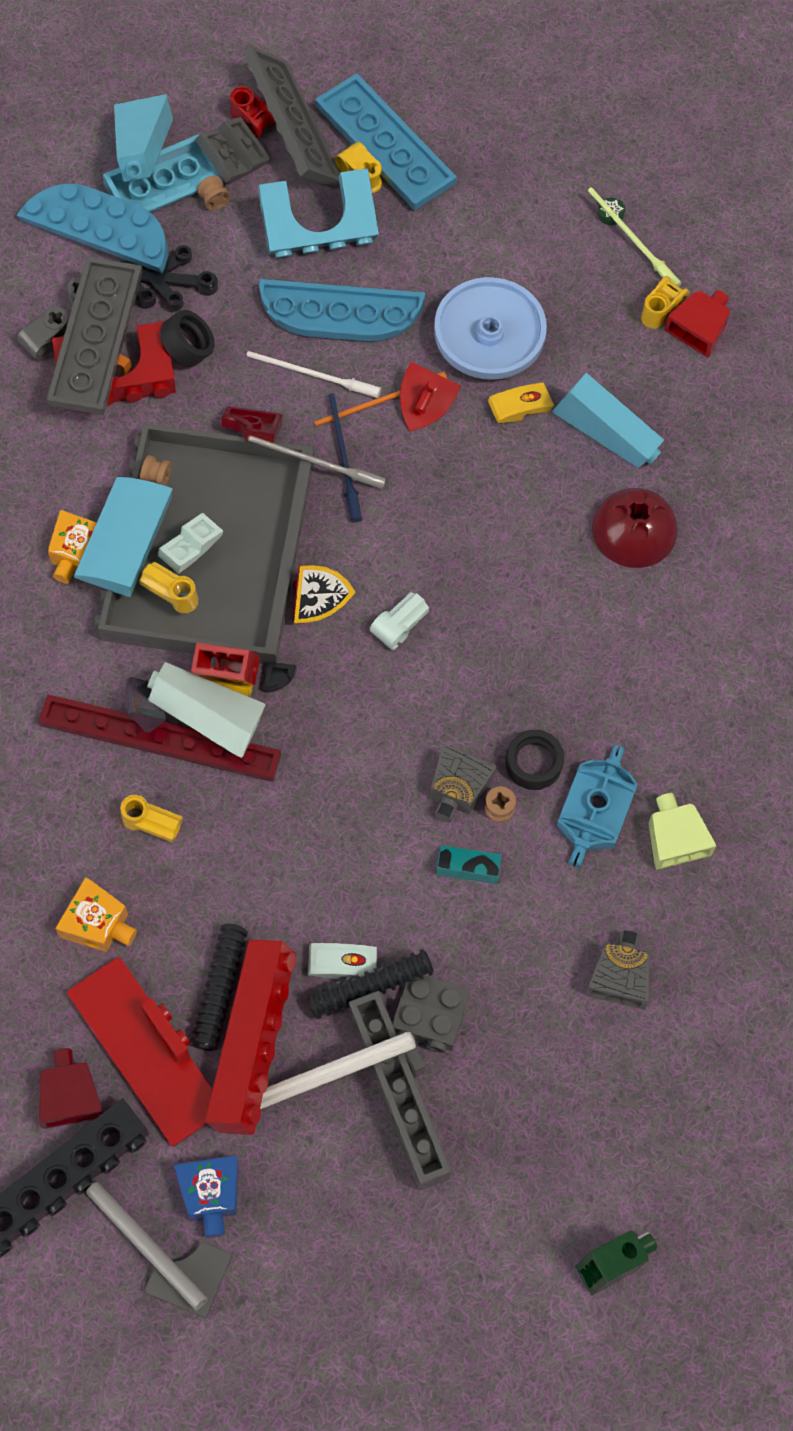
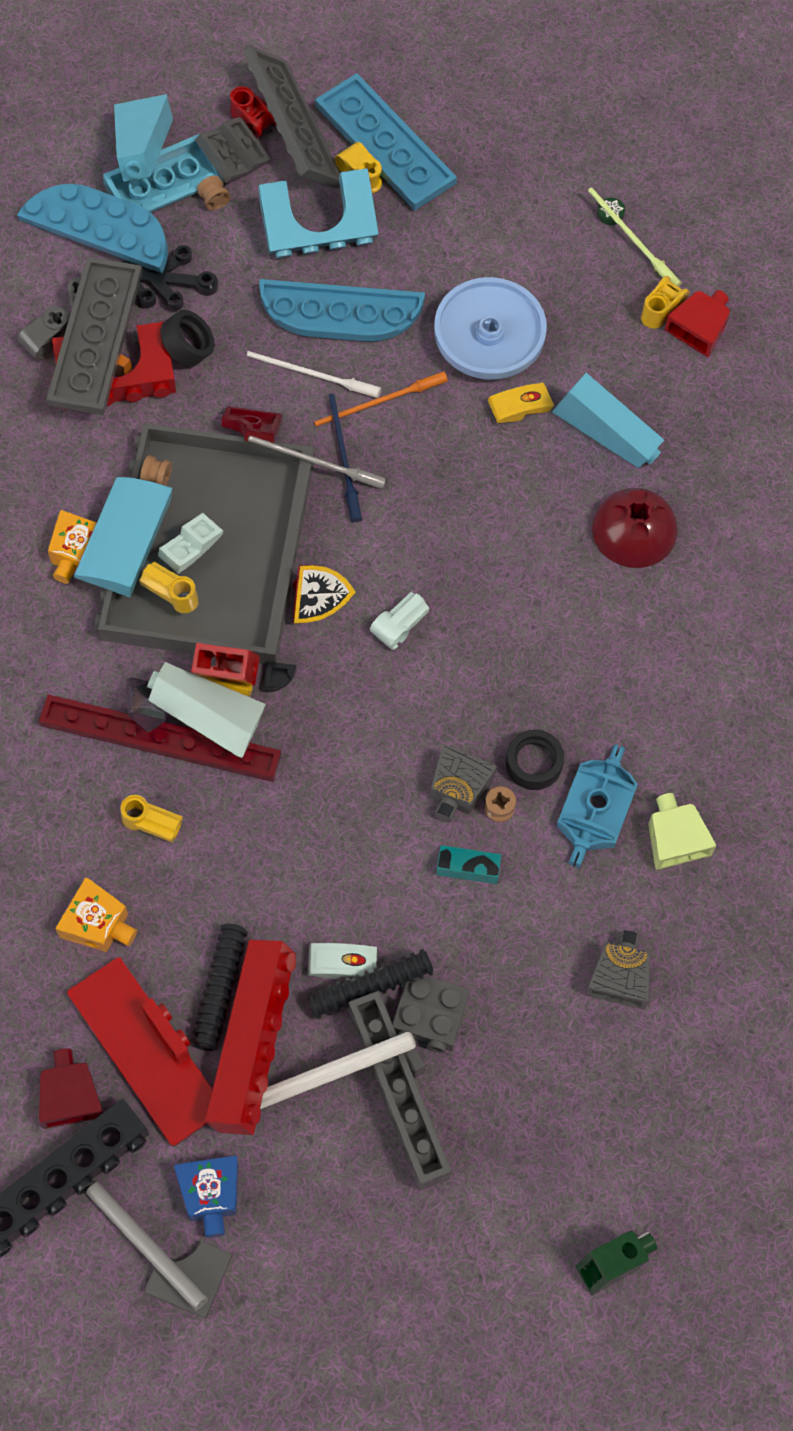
(425, 396): red shield -> none

